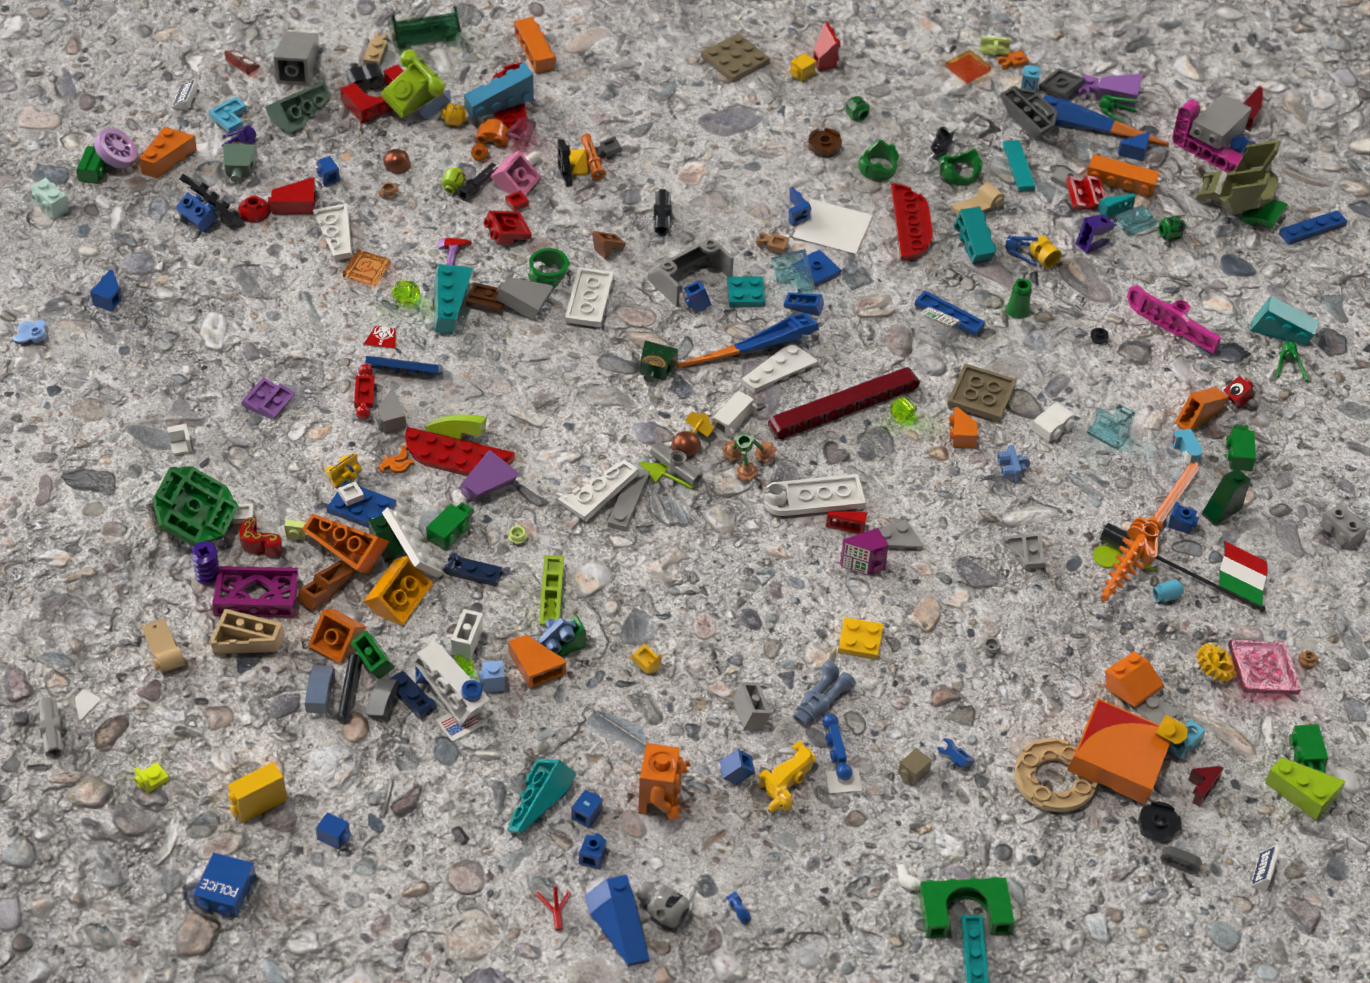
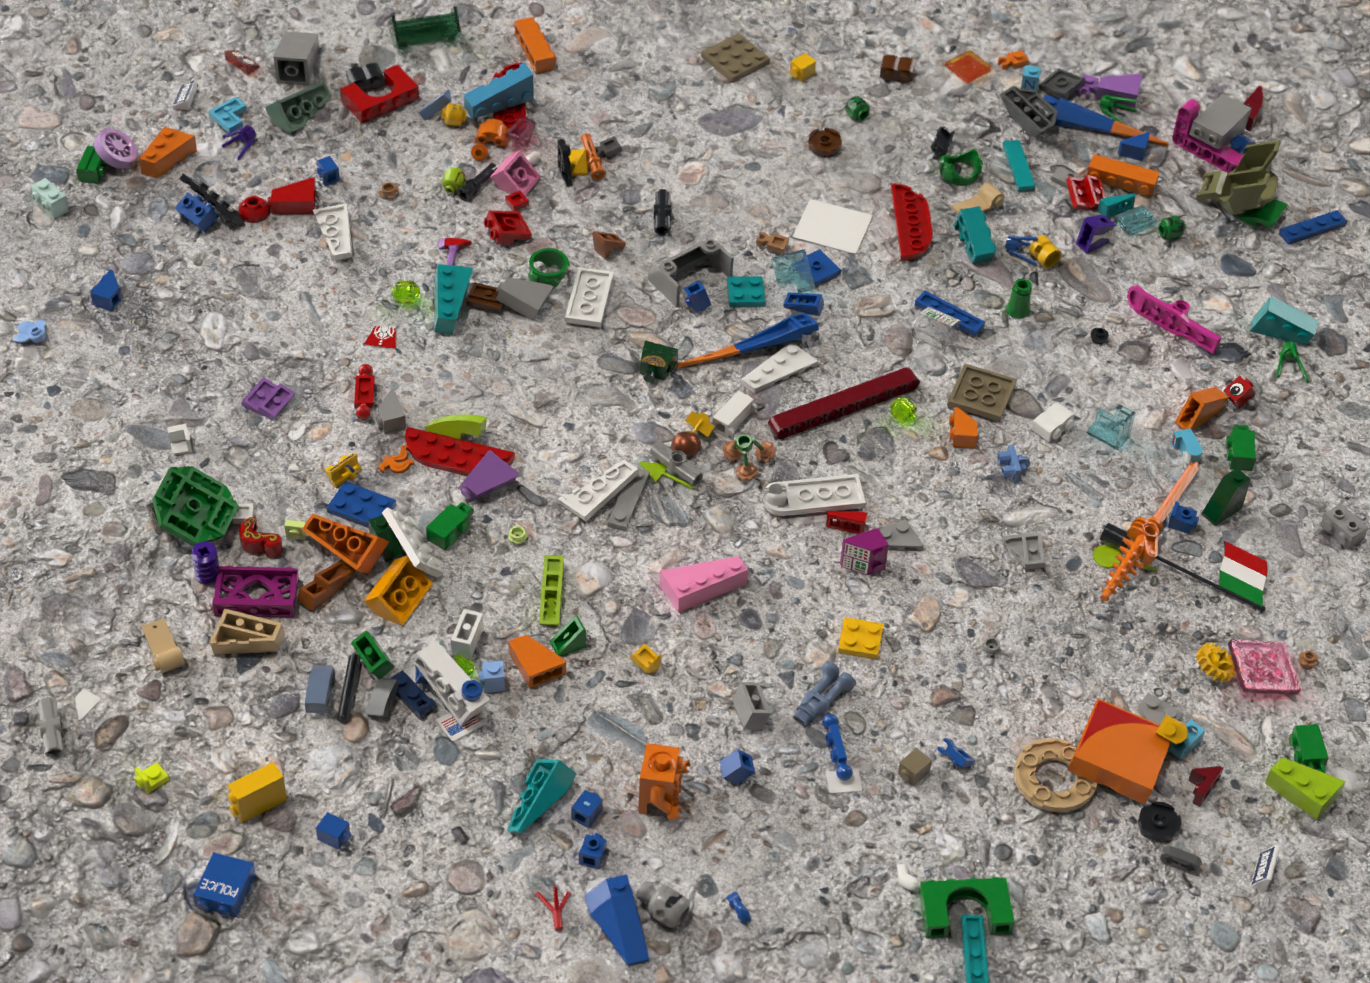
(239, 160): sand green torso -> none
(334, 635): orange slope -> none
(351, 493): white plate -> none
(366, 267): clear orange tile -> none
(376, 49): tan plate -> none
(396, 364): blue plate -> none
(397, 161): copper hair -> none
(413, 86): lime piece -> none
(472, 570): dark blue plate -> none
(555, 632): medium blue hips -> none
(702, 581): none -> bright pink wedge
(785, 776): yellow animal -> none
(802, 208): blue bracket -> none
(826, 49): red slope -> none
(877, 171): green piece -> none
(897, 68): none -> reddish brown brick
(995, 45): yellowish green hips -> none
(1133, 679): orange slope -> none
(1168, 591): medium azure brick -> none

